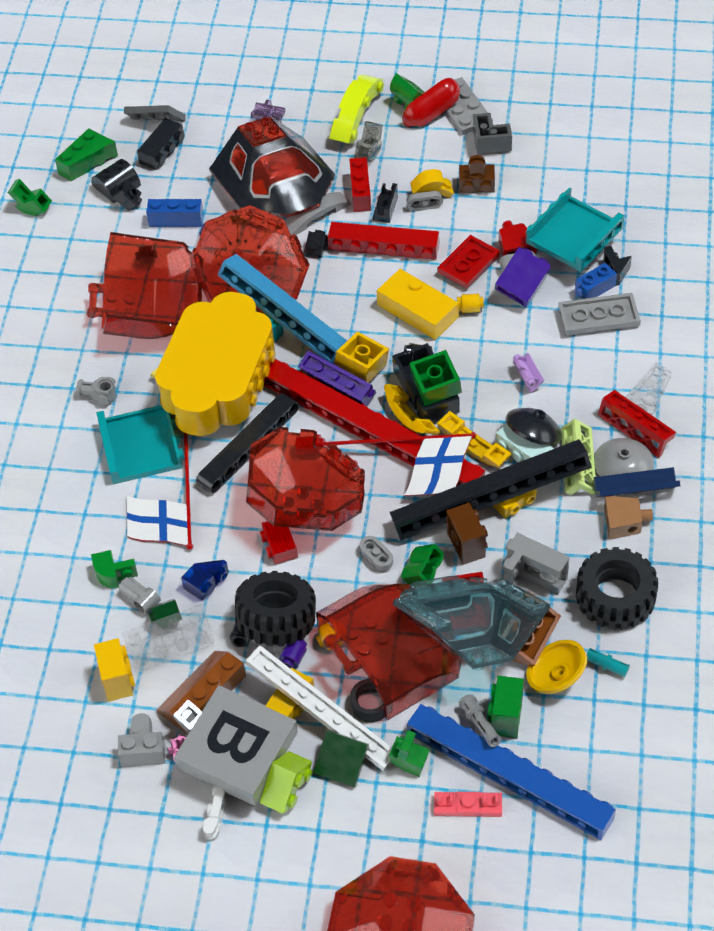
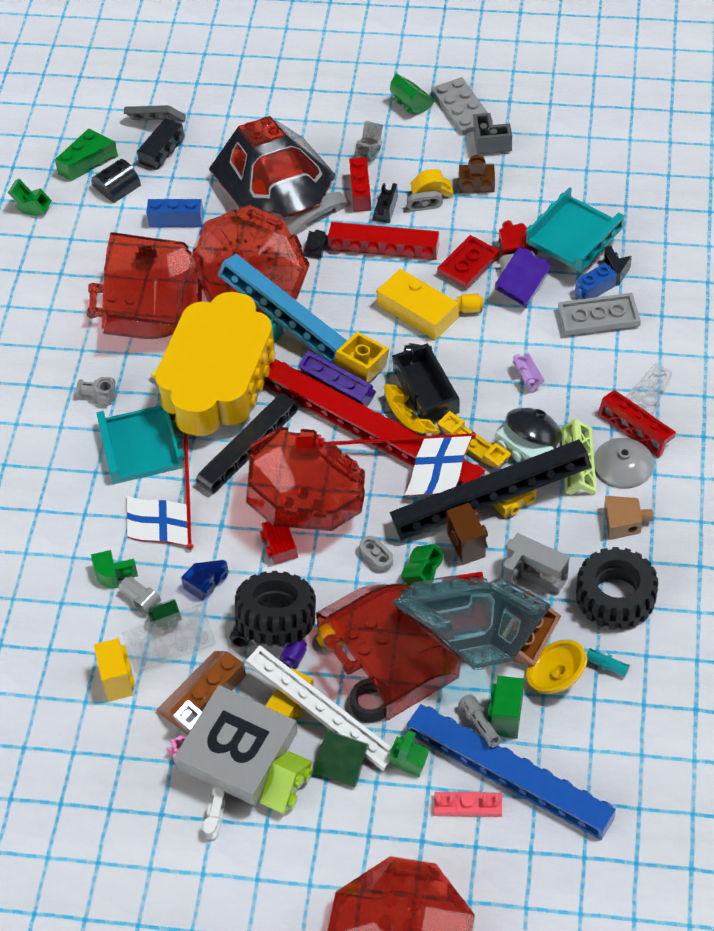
(127, 195): black brick -> none
(142, 745): light grey brick -> none
(267, 109): clear purple hips -> none
(353, 106): neon yellow brick -> none
(431, 103): red brick -> none
(435, 377): green brick -> none
(635, 482): dark blue fence -> none

